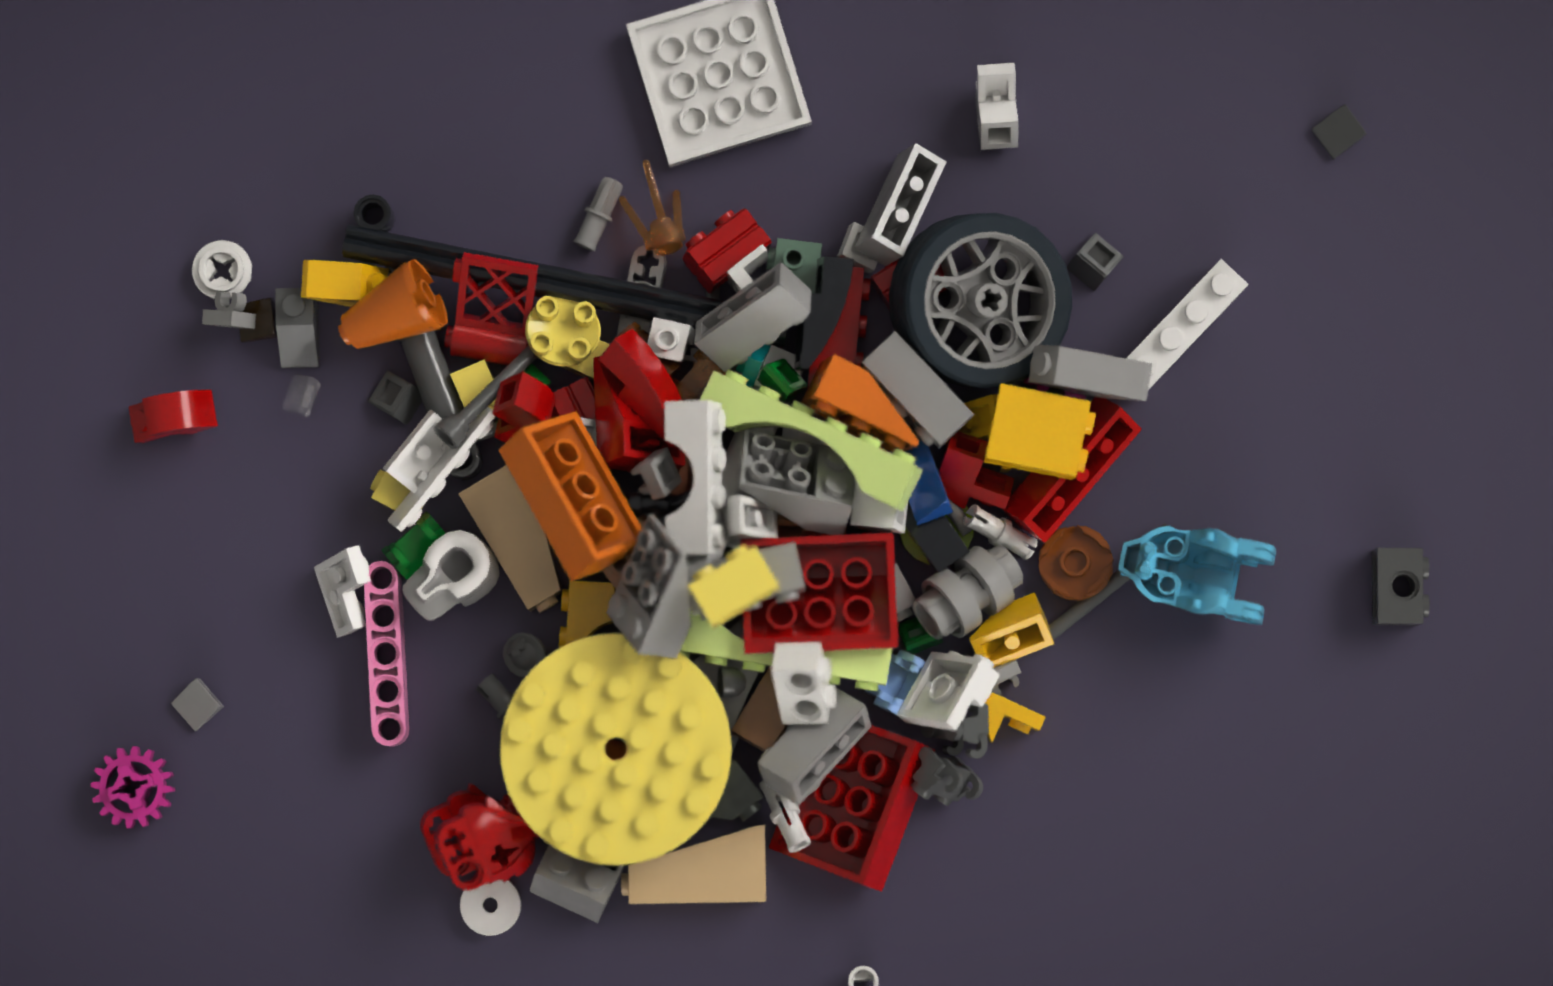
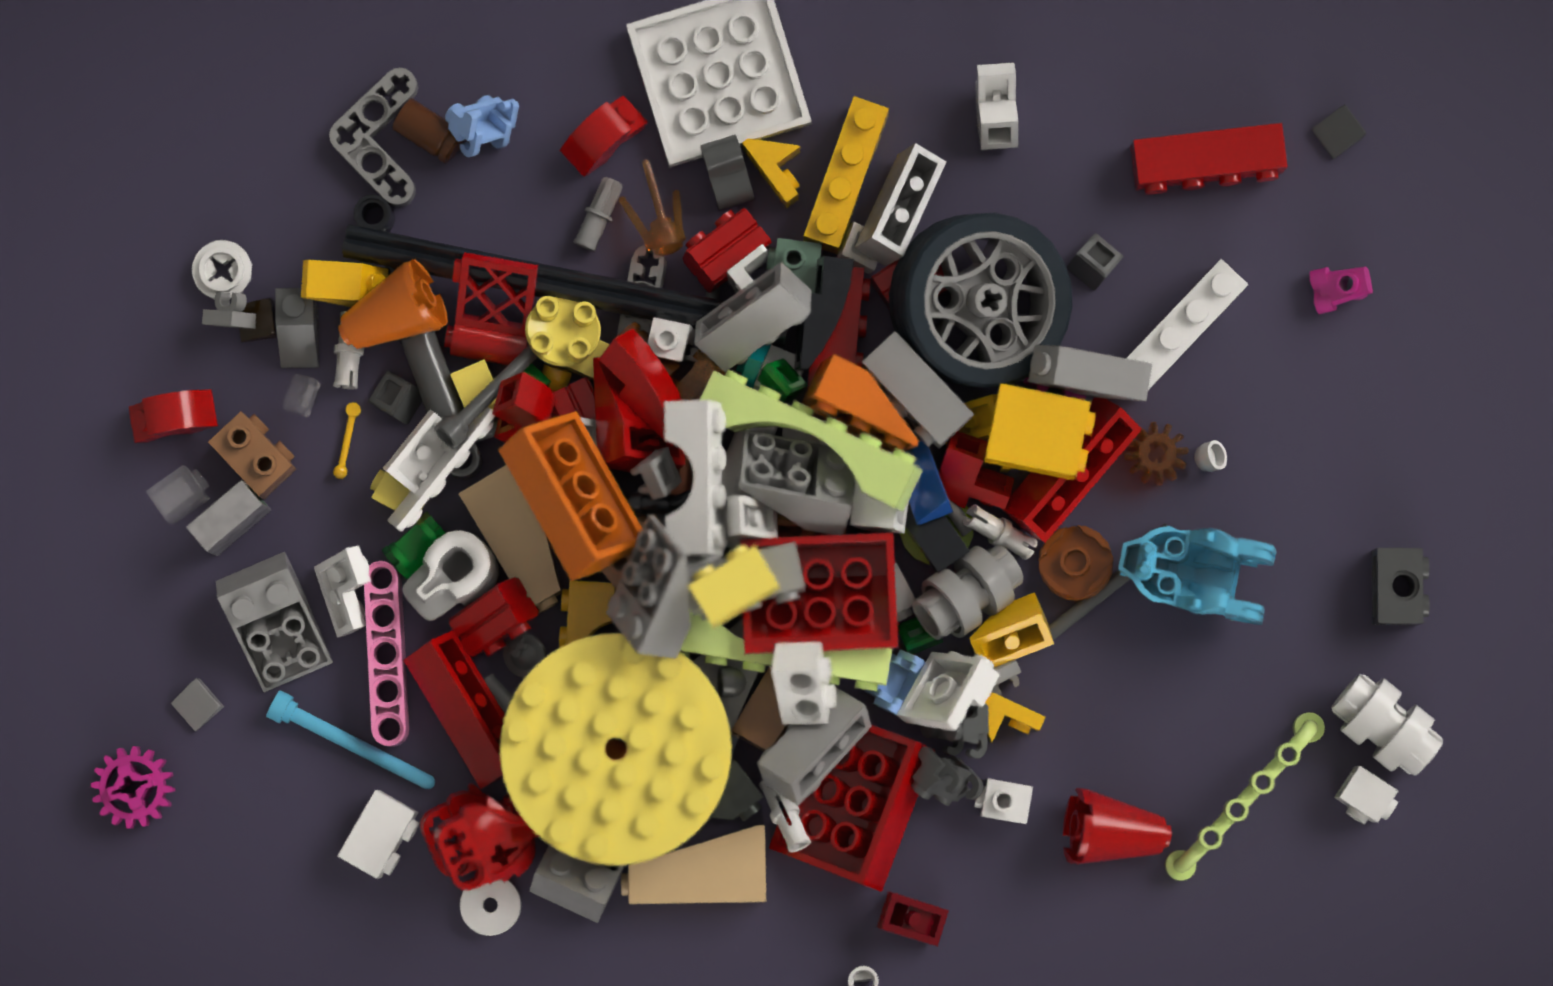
(179, 493): none -> clear brick
(228, 518): none -> flat silver piece
(253, 455): none -> medium nougat brick
(273, 621): none -> light grey slope
(286, 710): none -> medium azure piece
(347, 364): none -> white pin
(353, 410): none -> yellow hinge
(366, 145): none -> light grey beam
(379, 834): none -> white brick
(426, 130): none -> reddish brown piece
(461, 704): none -> red brick
(482, 122): none -> light blue piece
(493, 617): none -> red brick
(558, 376): none -> yellow hinge
(602, 134): none -> red brick
(727, 172): none -> dark grey axle
(768, 159): none -> yellow slope
(846, 174): none -> yellow arch
(912, 918): none -> dark red slope
(1005, 801): none -> white brick
(1111, 829): none -> red cone
(1169, 457): none -> clear orange gear
(1208, 157): none -> red brick
(1210, 456): none -> white hinge
(1307, 729): none -> yellowish green bar
(1331, 287): none -> dark pink plate
(1367, 796): none -> white brick
(1401, 735): none -> white piece

